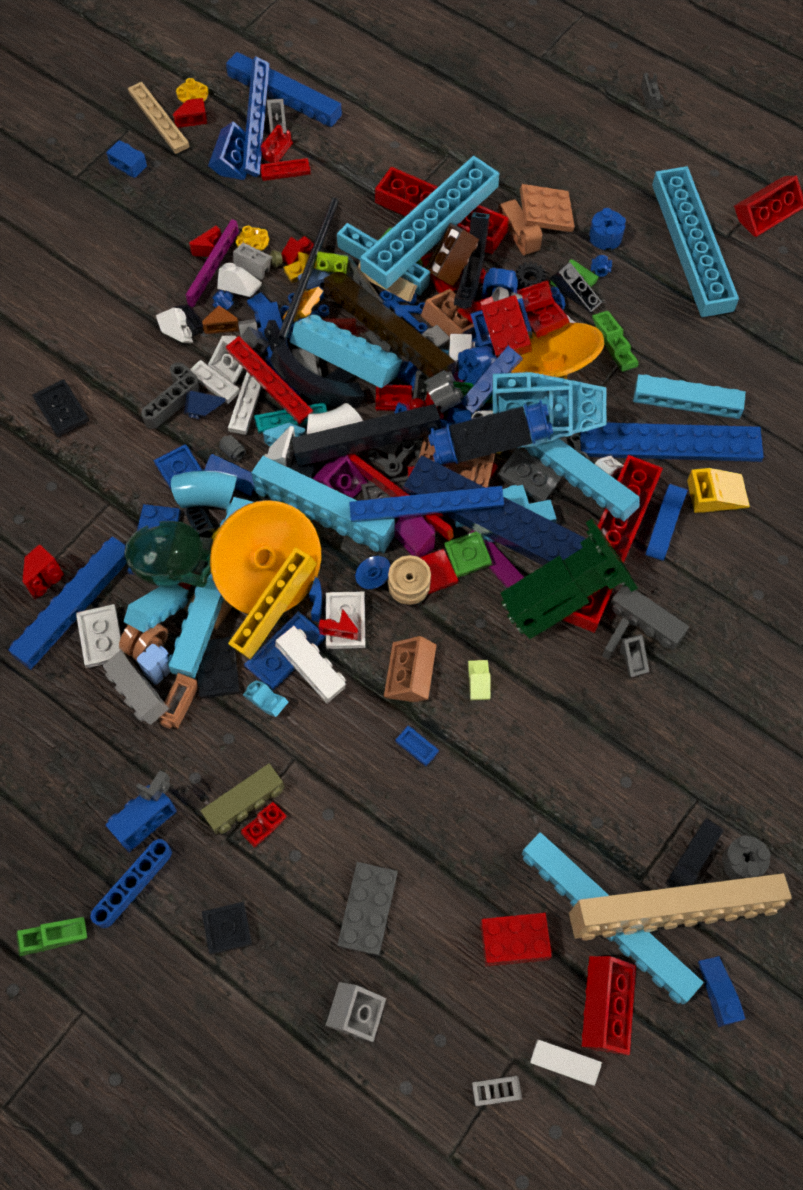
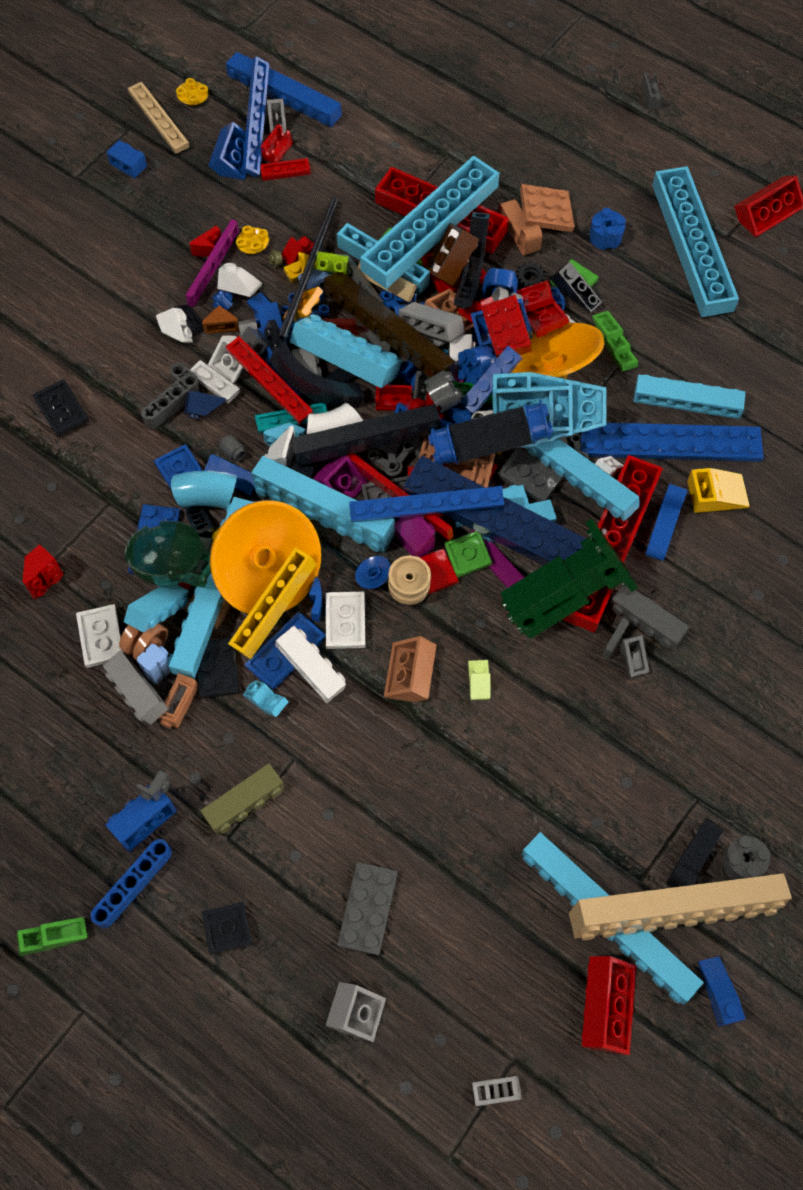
(73, 599): blue brick -> none
(190, 113): red slope -> none
(245, 405): white plate -> none
(252, 260): light grey hinge -> none
(264, 824): red slope -> none
(341, 629): red slope -> none
(417, 746): blue tile -> none
(432, 321): none -> light grey brick
(515, 939): red brick -> none
(566, 1062): white slope -> none
(601, 265): blue gear -> none

